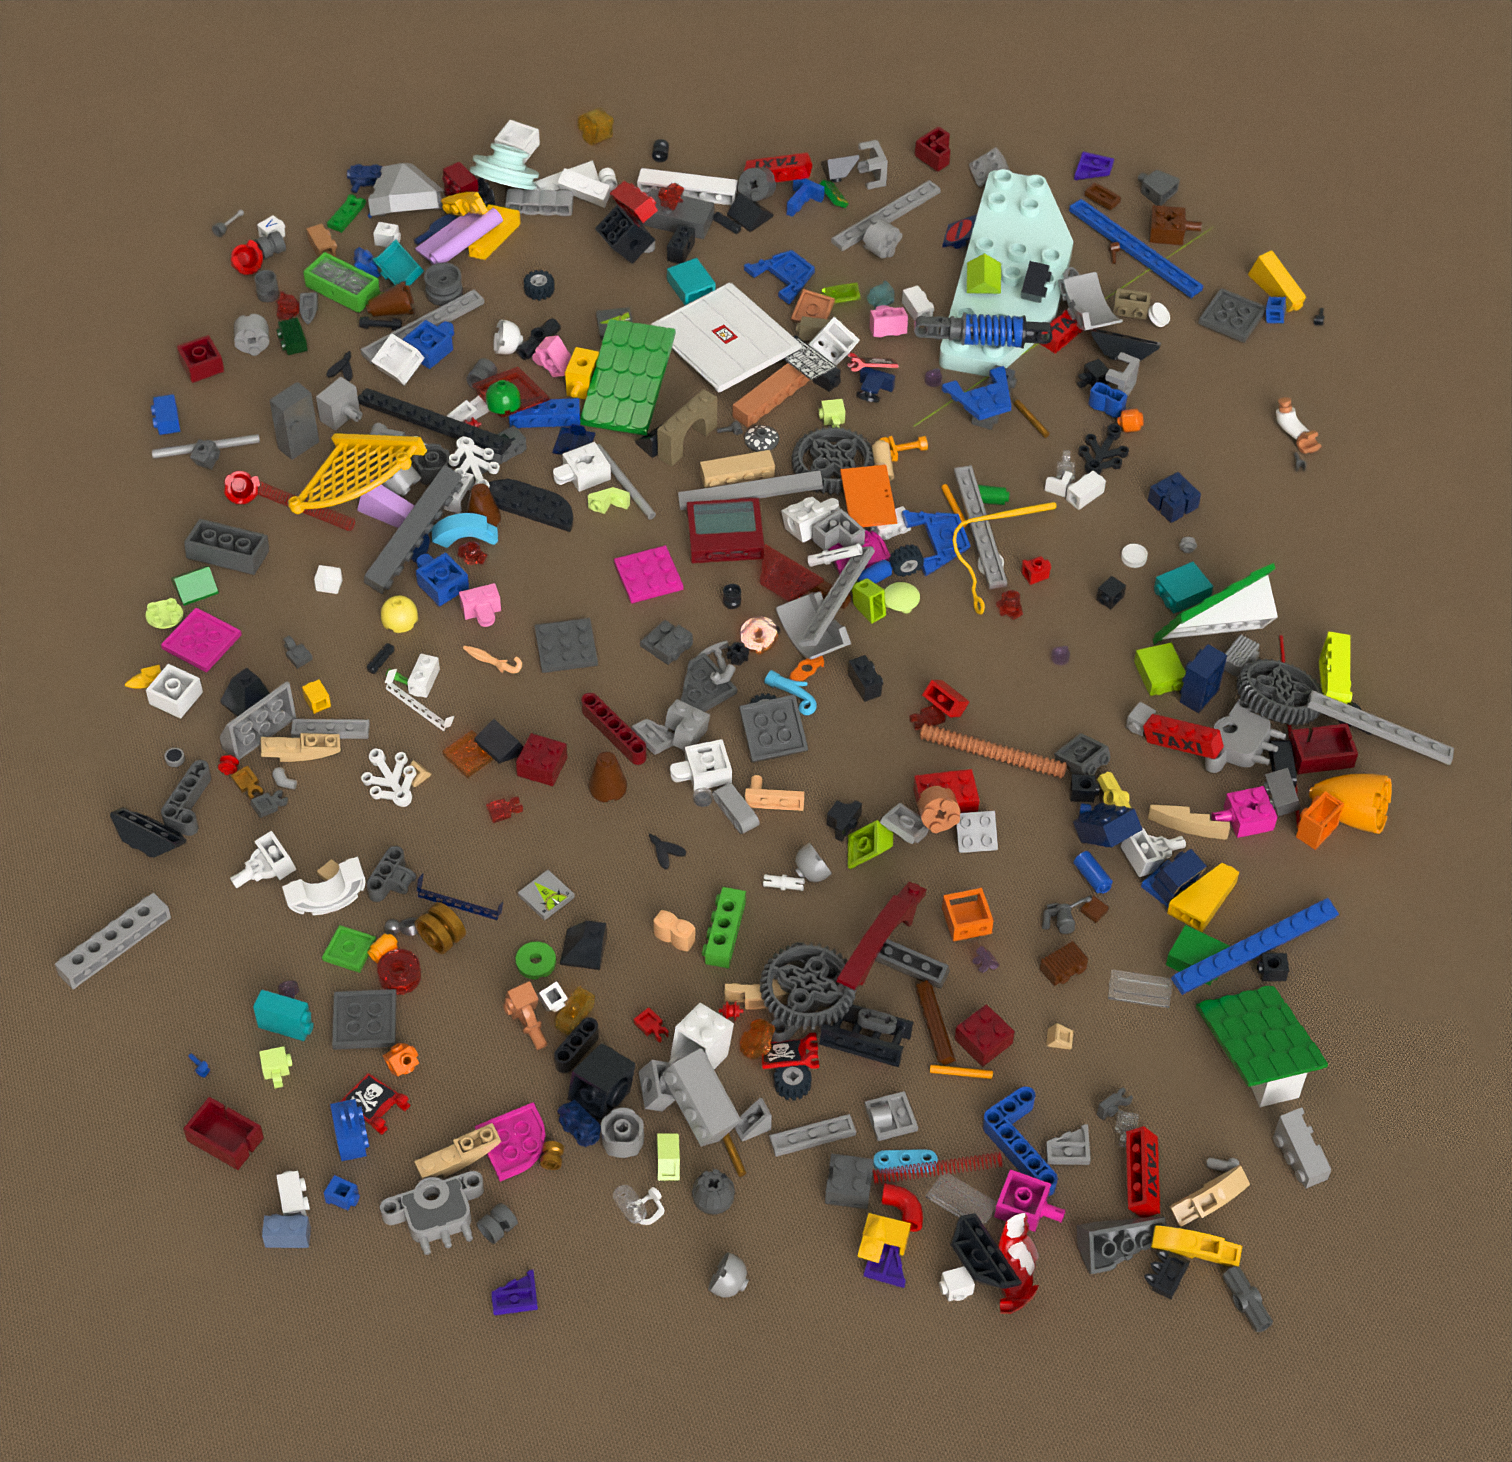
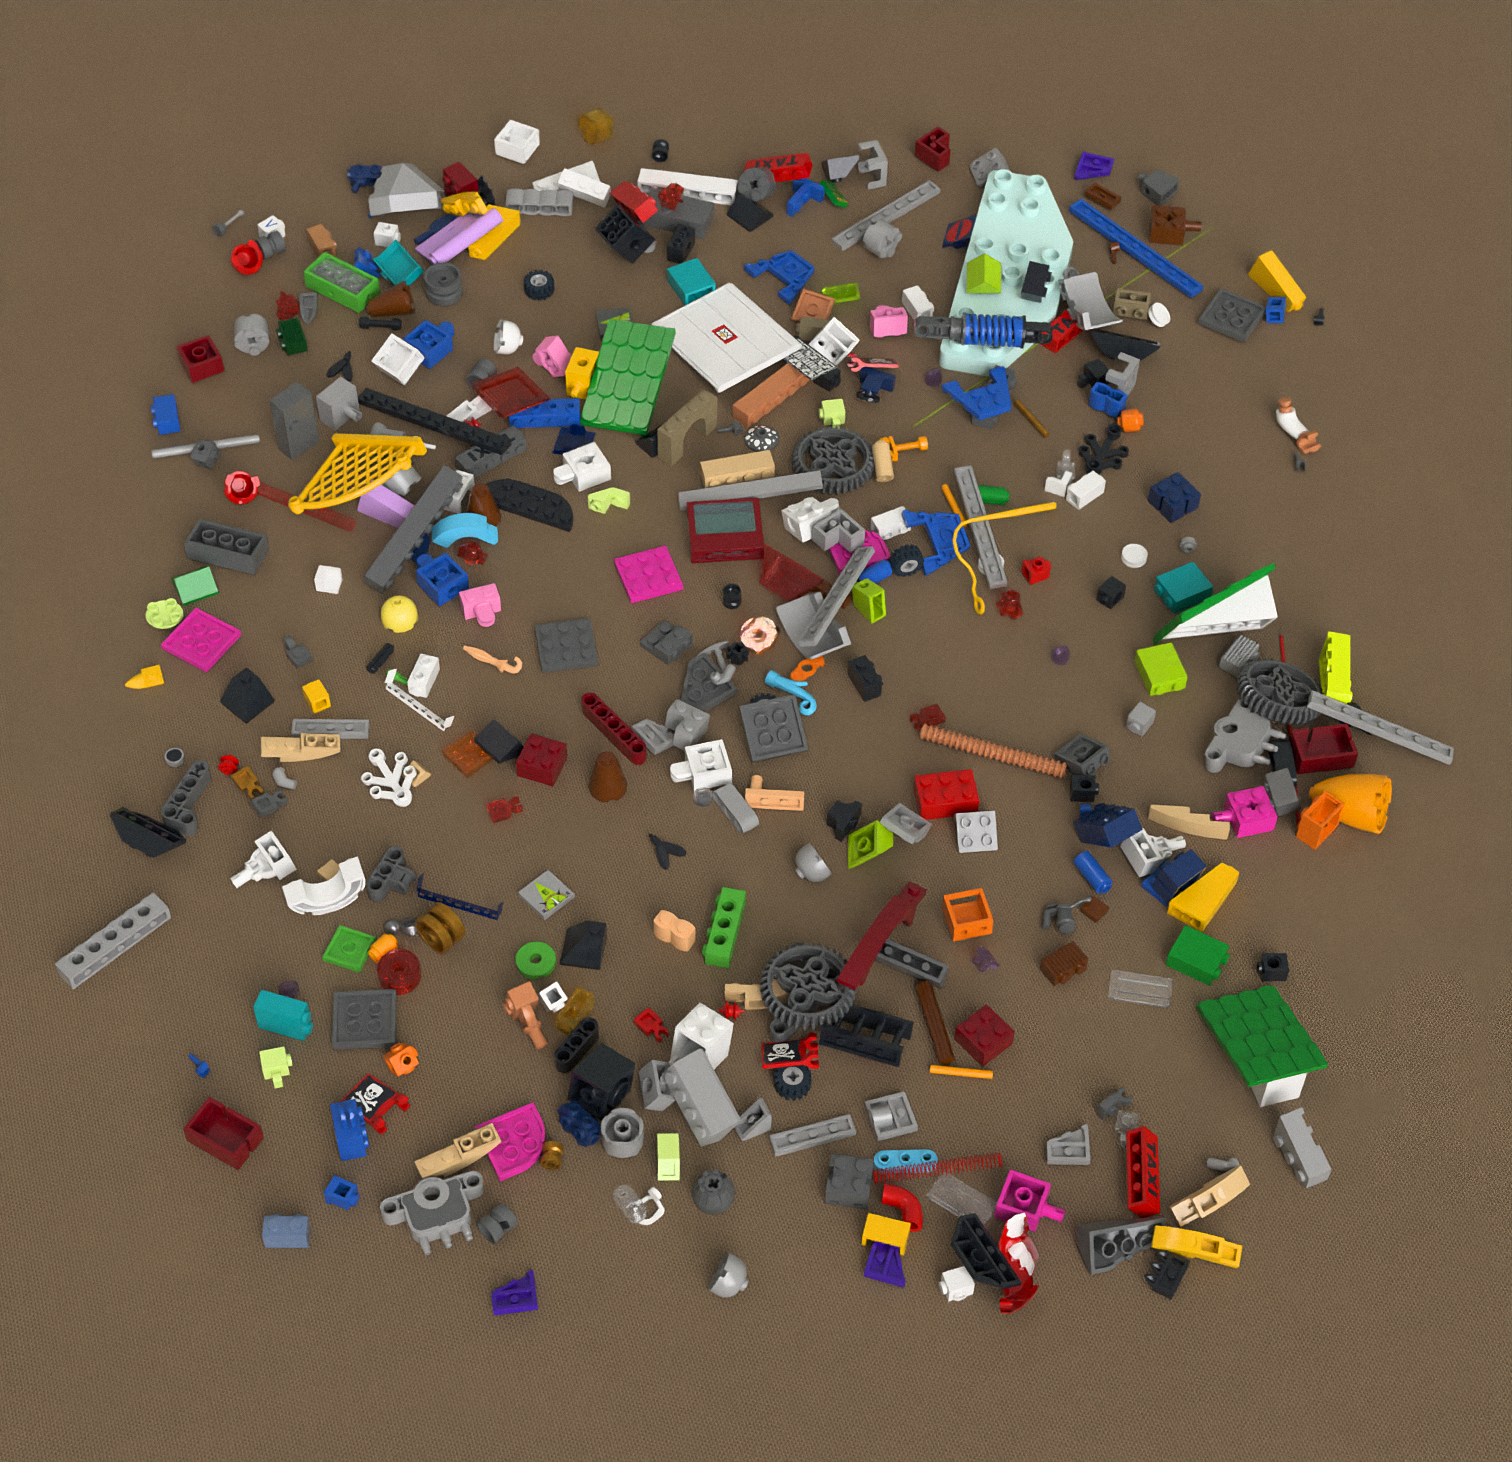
(174, 691): white brick -> none
(259, 721): light grey slope -> none
(266, 286): dark grey wheel -> none
(291, 1193): white brick -> none
(346, 213): green plate -> none
(431, 463): dark grey brick -> none
(444, 313): light grey plate -> none
(466, 446): white plant -> none
(503, 397): green cylinder -> none
(505, 167): light aqua wheel -> none
(538, 334): black piece -> none
(607, 177): white wheel -> none
(628, 486): light grey piece -> none
(727, 222): black axle -> none
(734, 1155): pearl gold bar -> none
(757, 1040): clear orange plate -> none
(783, 882): white pin -> none
(834, 555): white pin -> none
(869, 495): orange container -> none
(873, 1241): yellow plate -> none
(877, 1021): dark grey beam -> none
(881, 295): clear light blue brick -> none
(901, 597): yellowish green dish -> none
(938, 809): nougat brick -> none
(945, 698): red brick -> none
(1017, 1141): blue beam -> none
(1059, 1037): tan slope -> none
(1112, 791): light yellow piece -> none
(1183, 736): red brick -> none
(1202, 678): dark blue brick -> none
(1247, 1299): dark grey piece -> none
(1254, 946): blue plate -> none

